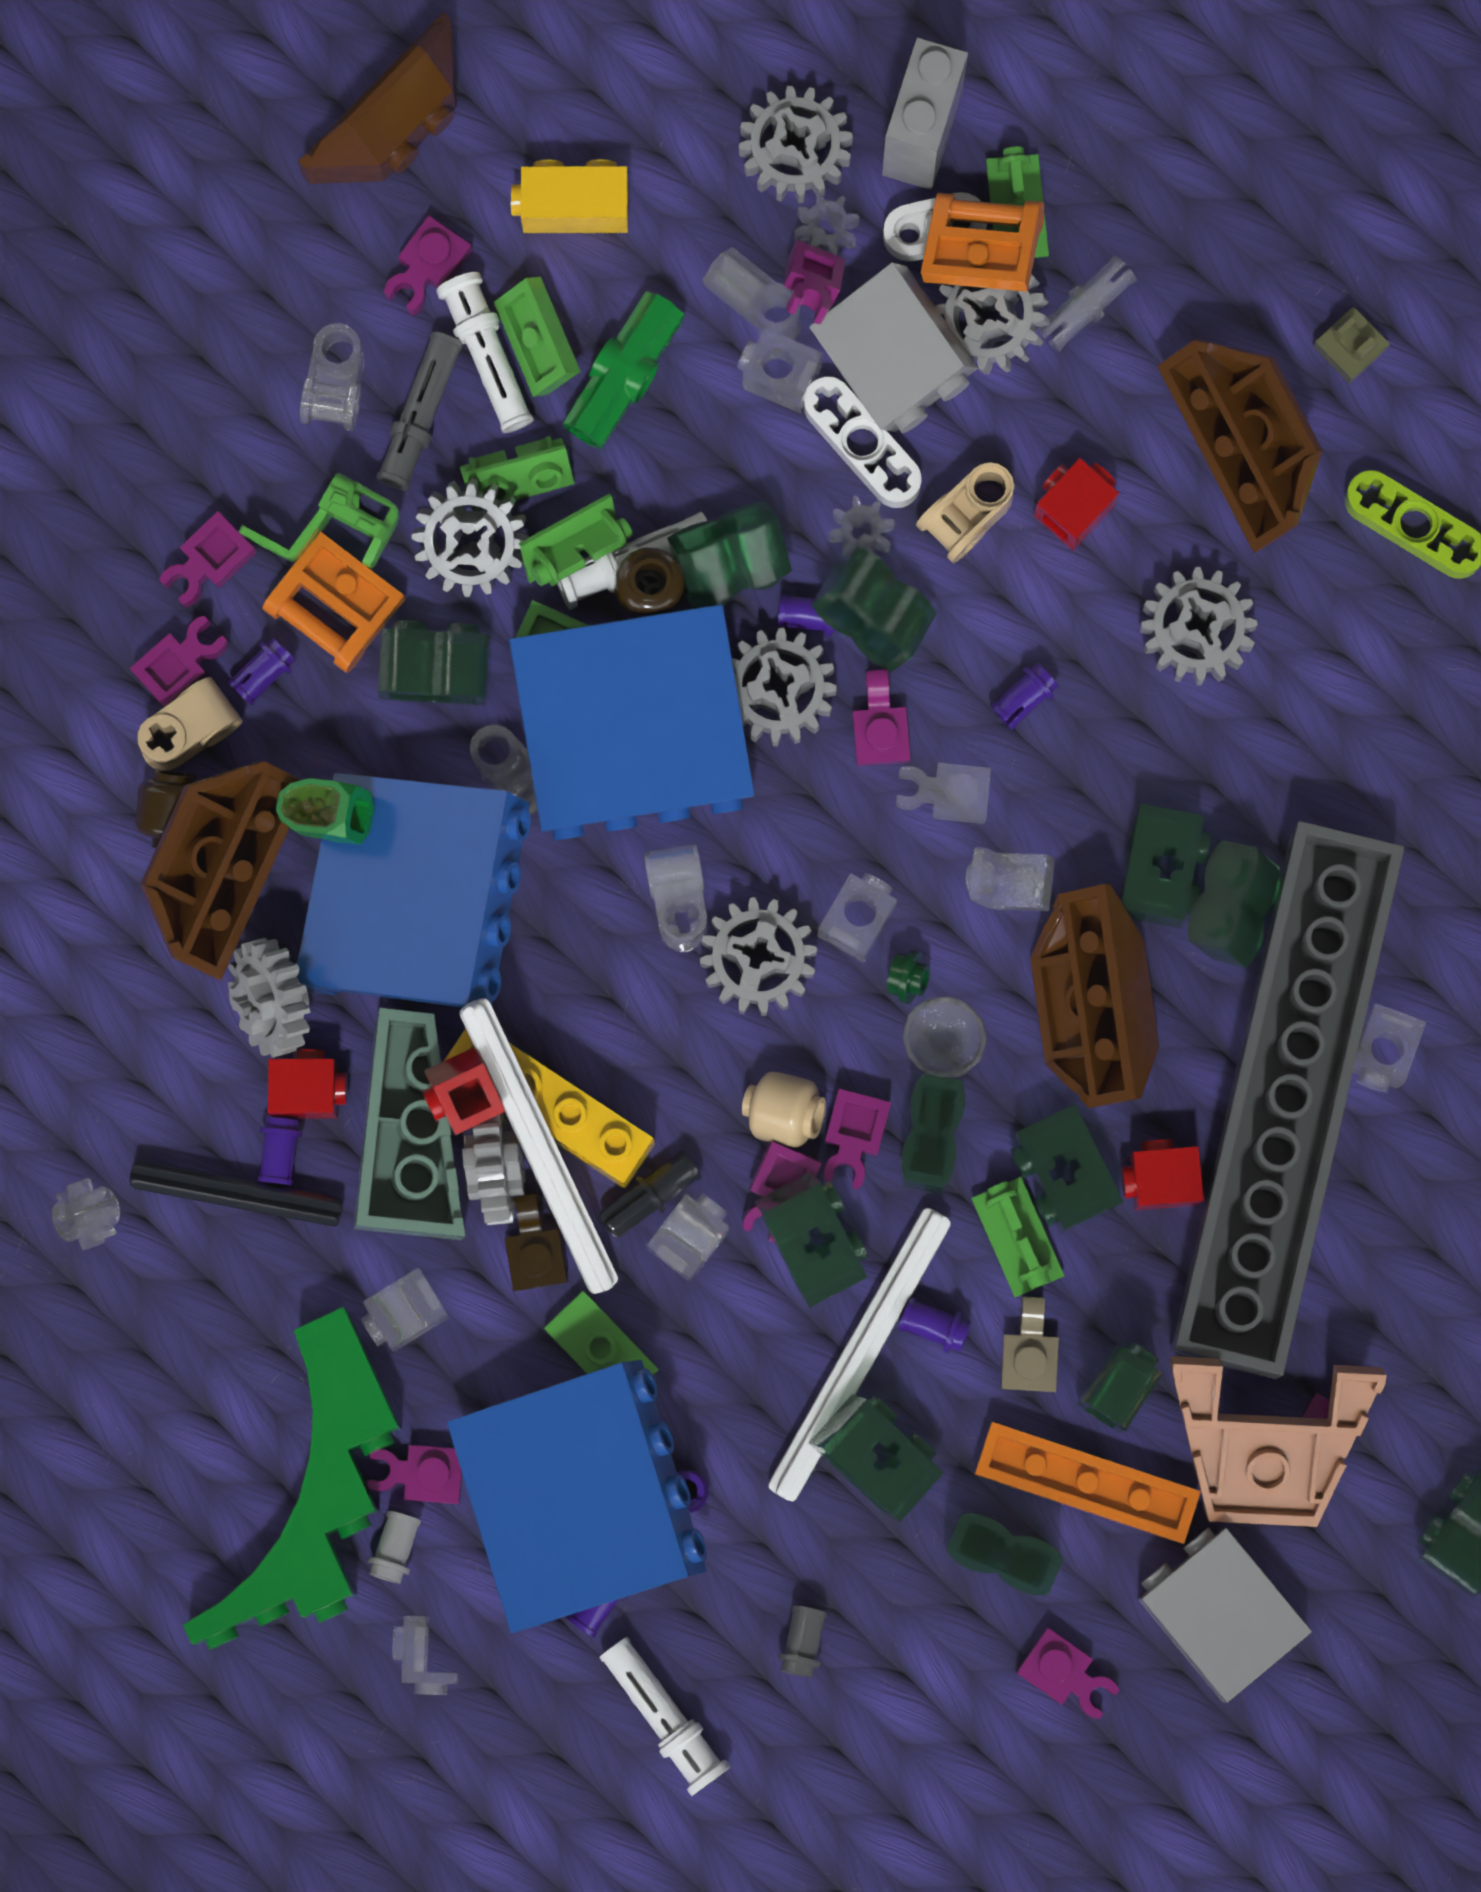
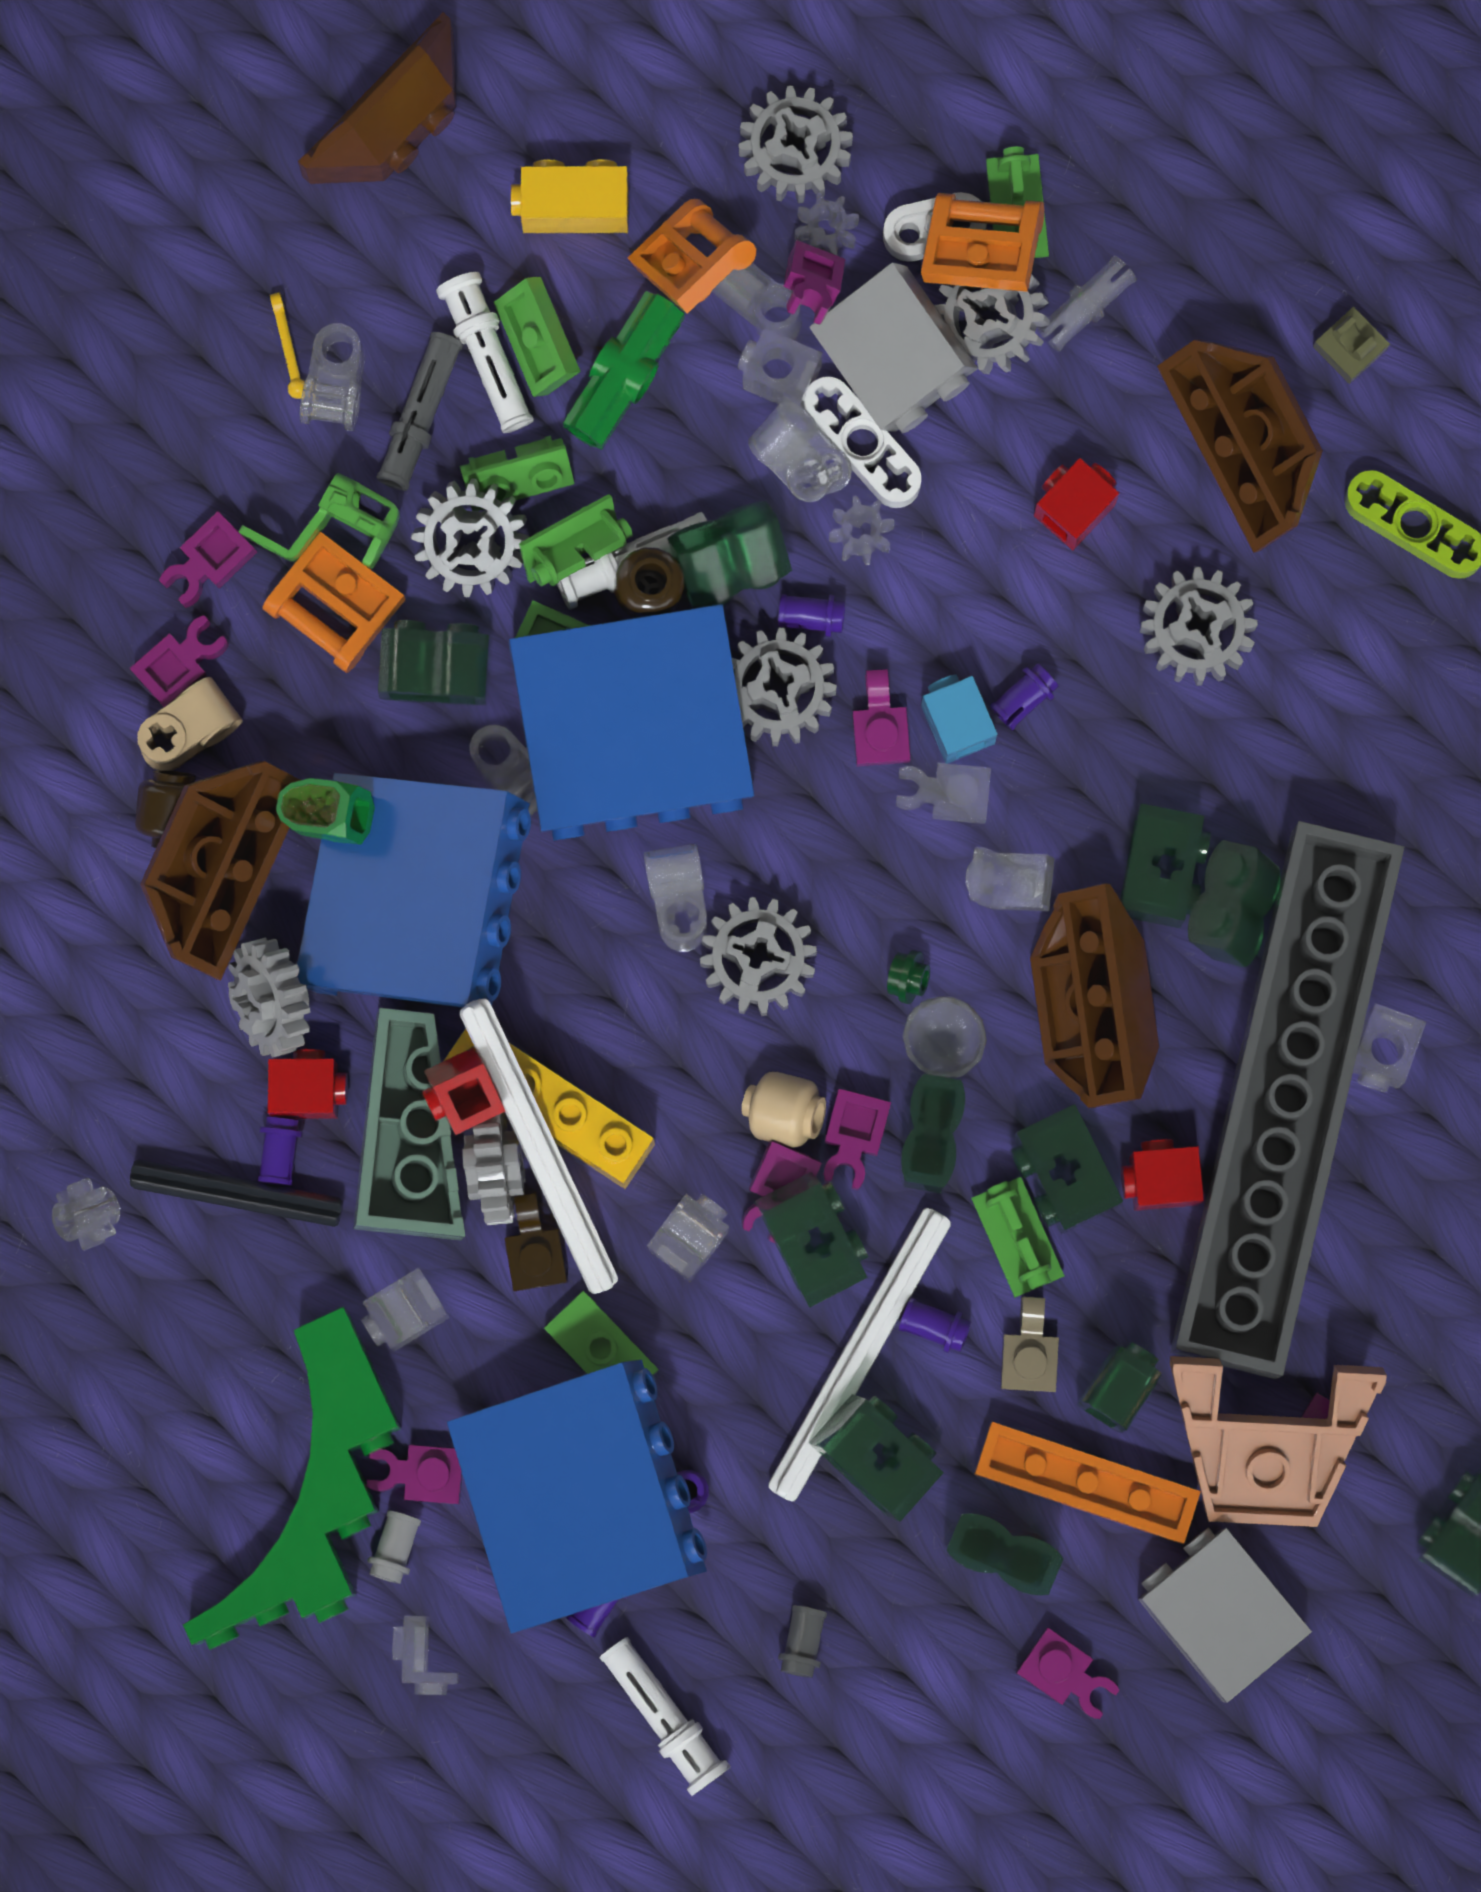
(262, 670): dark purple pin -> none
(296, 384): none -> yellow hinge
(431, 259): magenta plate -> none
(649, 1195): black axle -> none
(680, 267): none -> orange plate
(798, 453): none -> clear piece
(858, 939): clear brick -> none
(874, 608): clear green brick -> none
(924, 113): light grey brick -> none
(958, 717): none -> dark azure brick
(961, 517): tan piece -> none

